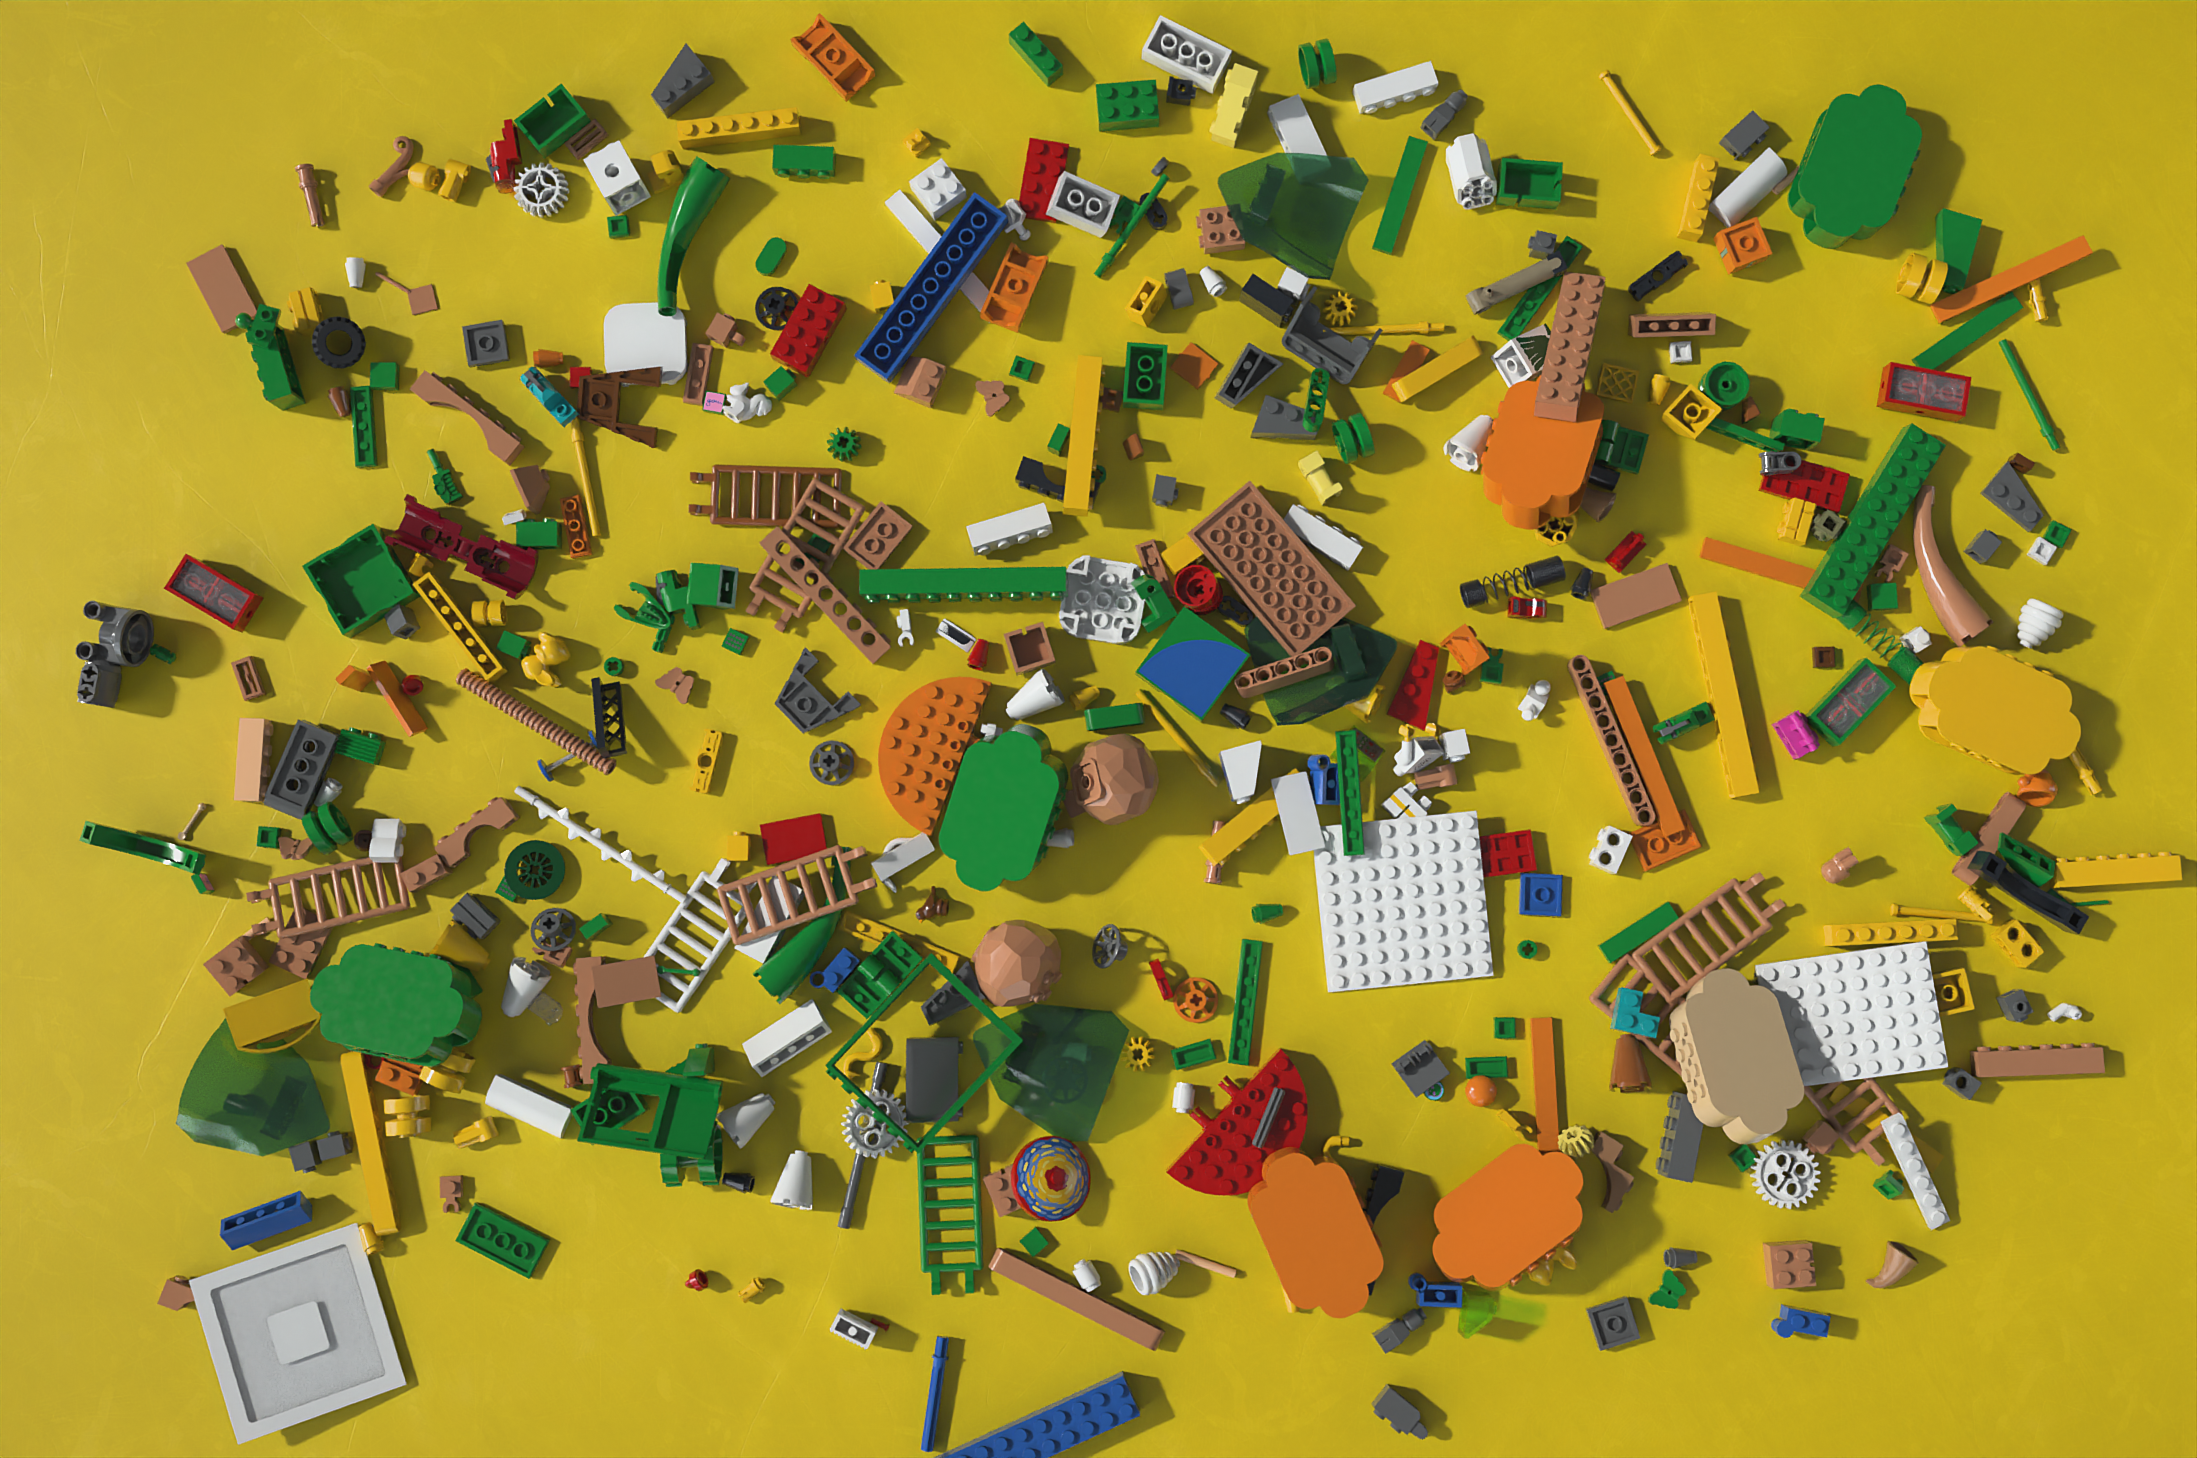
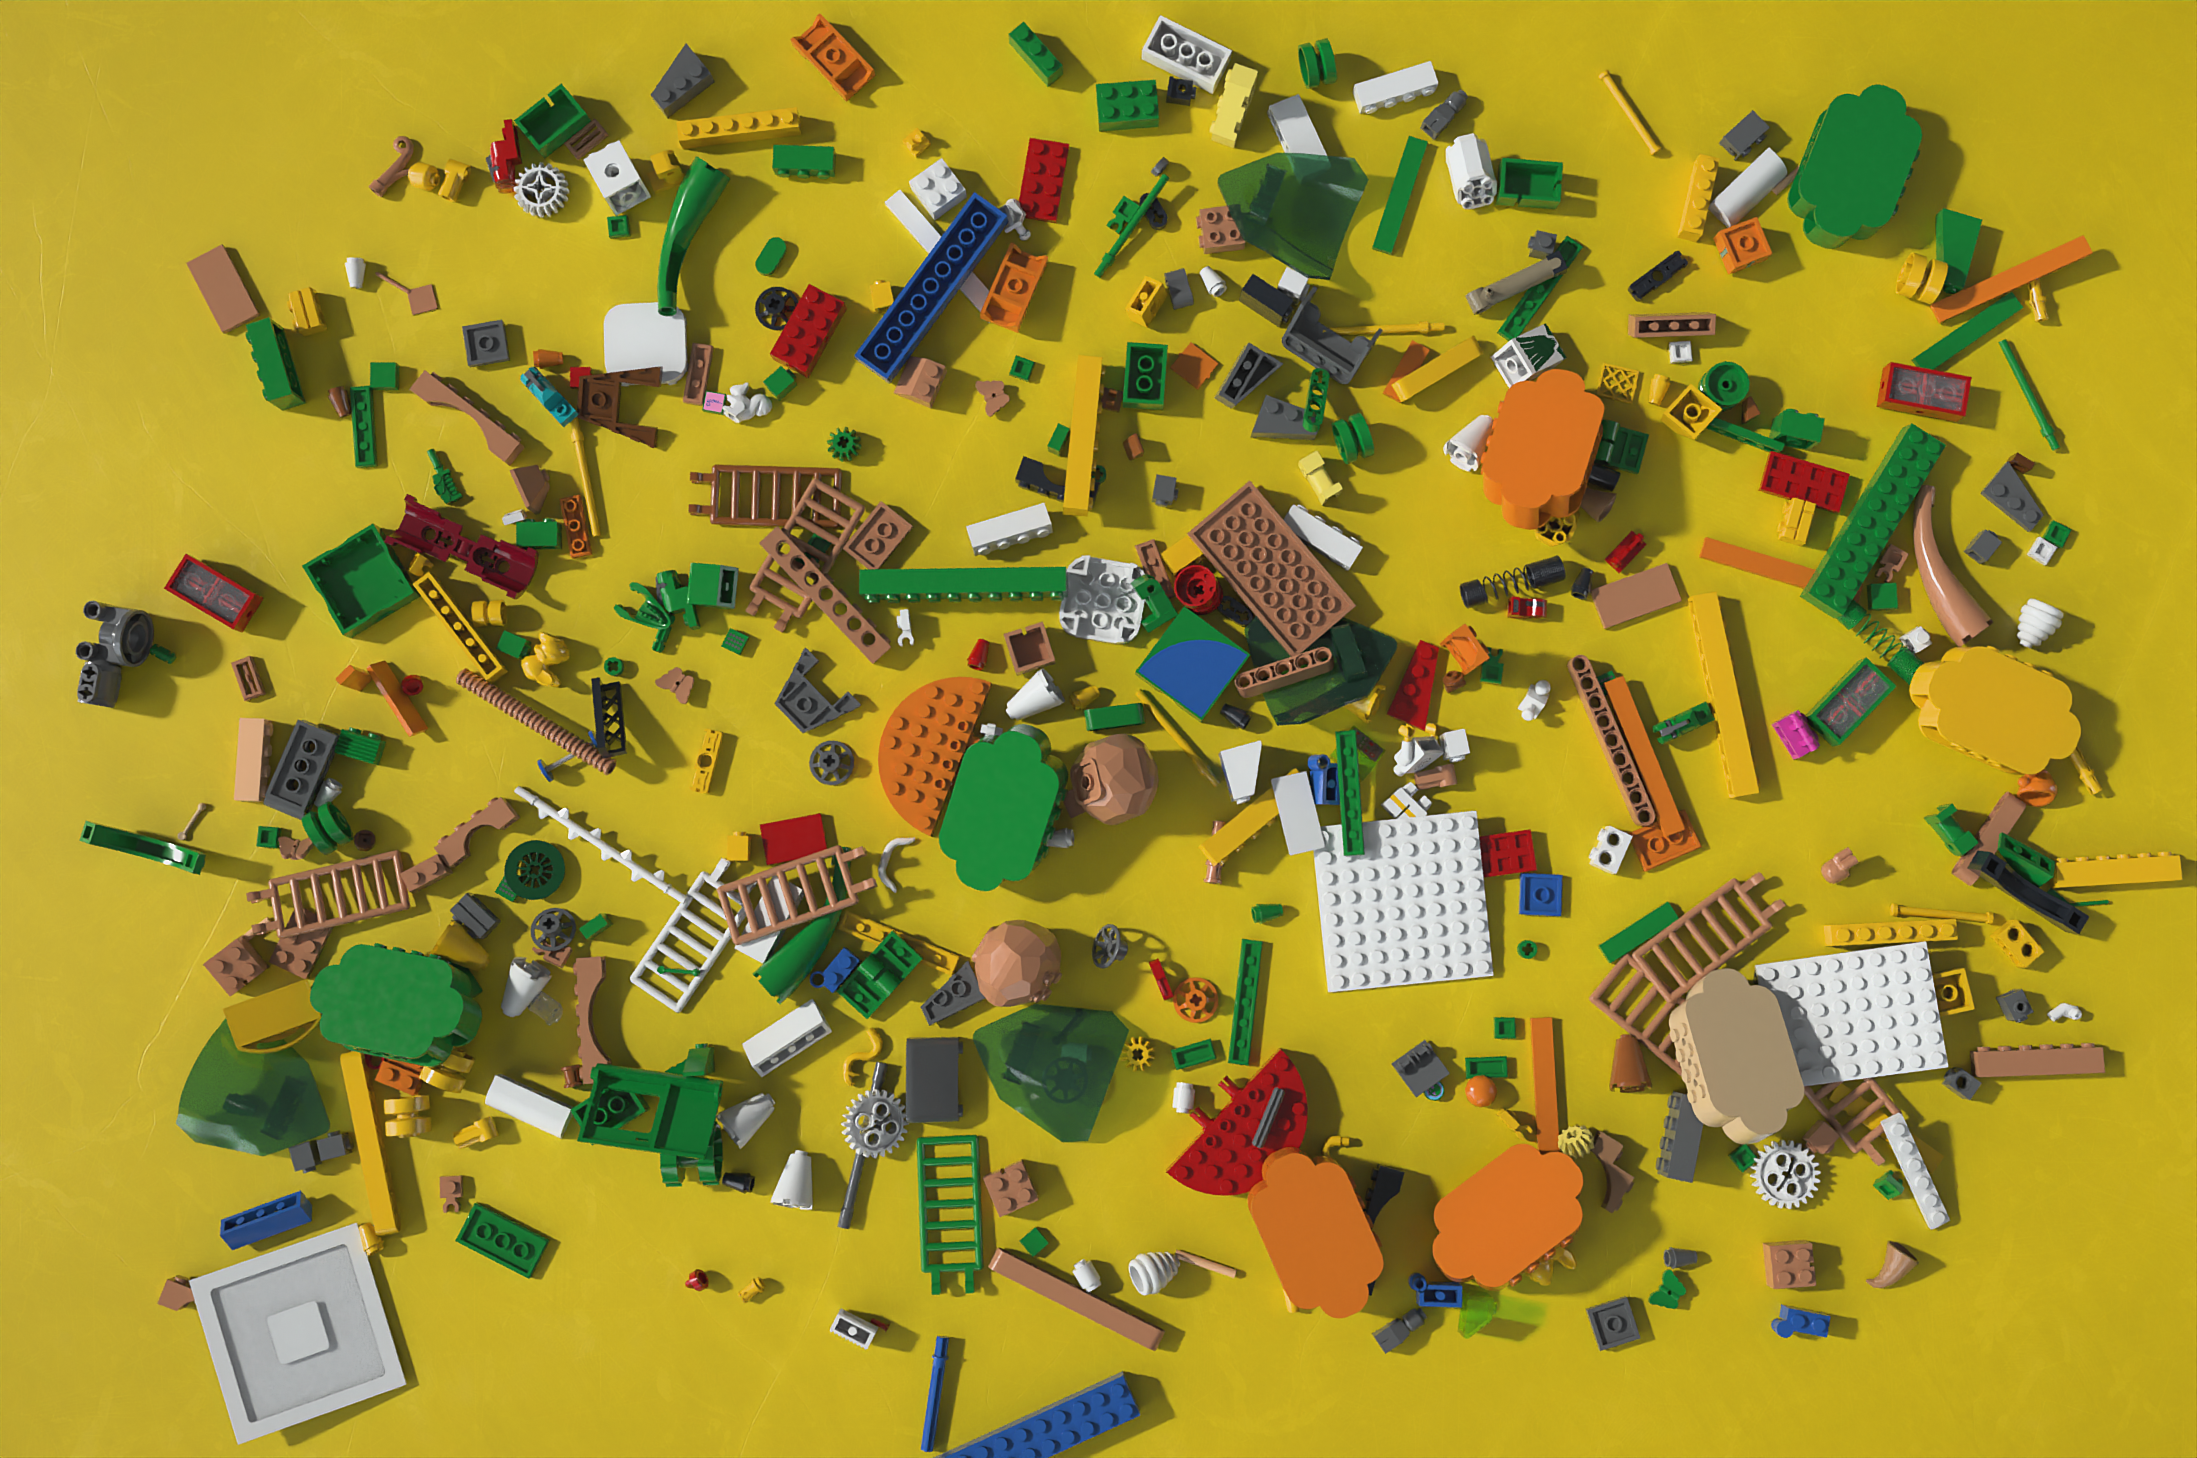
(202, 883): green tile -> none
(262, 326): green plate -> none
(309, 185): nougat pin -> none
(325, 355): black tyre -> none
(387, 840): white brick -> none
(402, 621): dark grey panel -> none
(626, 981): nougat tile -> none
(723, 330): nougat brick -> none
(879, 1114): green door -> none
(902, 856): white tile -> none
(933, 907): reddish brown animal -> none
(955, 635): sticker -> none
(1050, 1178): dish -> none
(1082, 204): white brick -> none
(1345, 314): yellow gear -> none
(1399, 1411): dark grey hinge -> none
(1569, 346): nougat brick -> none
(1627, 1015): teal brick -> none
(1775, 463): dark grey piece -> none
(1823, 657): reddish brown tile -> none
(1832, 526): olive brick -> none
(1976, 903): yellow hinge -> none

